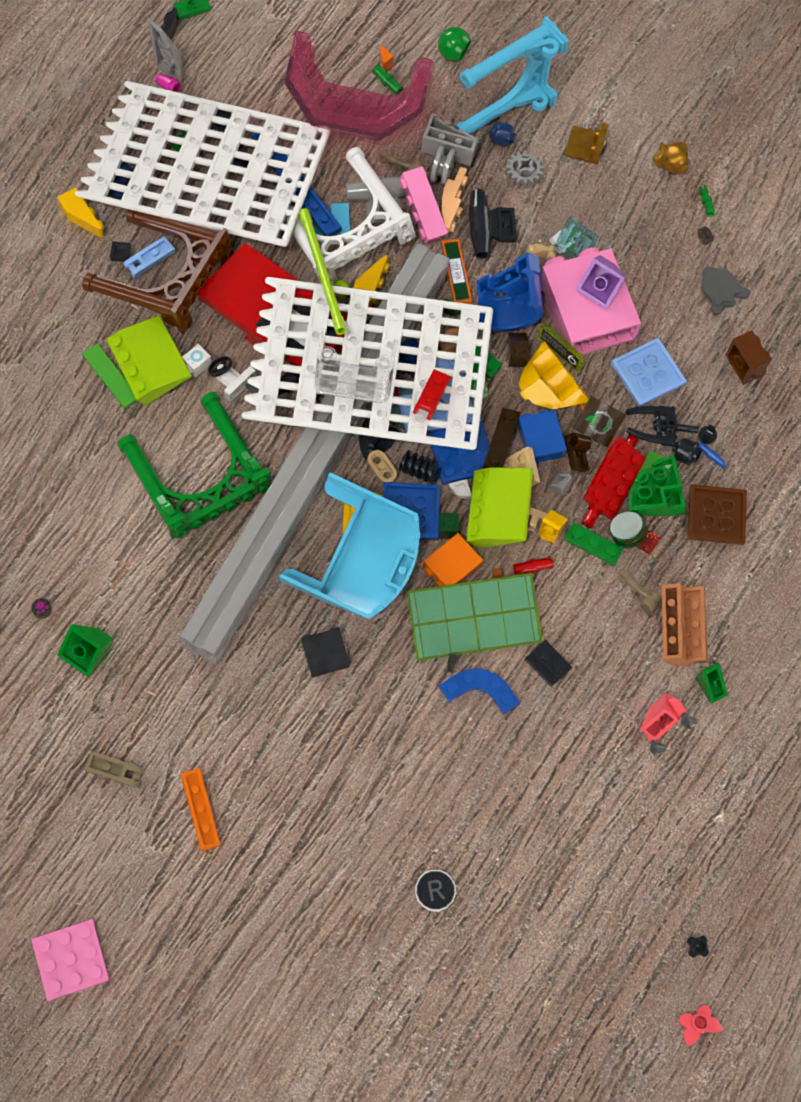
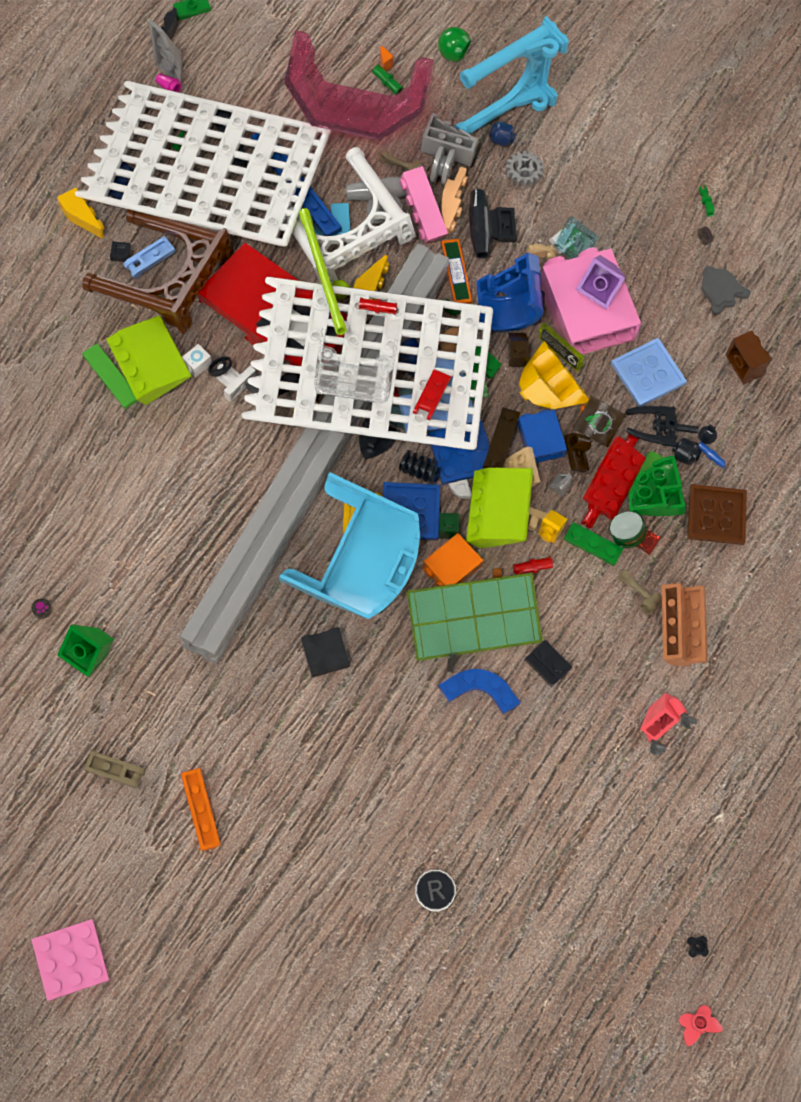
(179, 522): green arch -> none
(378, 306): none -> red pin
(382, 468): tan plate -> none
(586, 143): pearl gold bracket -> none
(672, 157): pearl gold piece -> none
(712, 683): green slope -> none

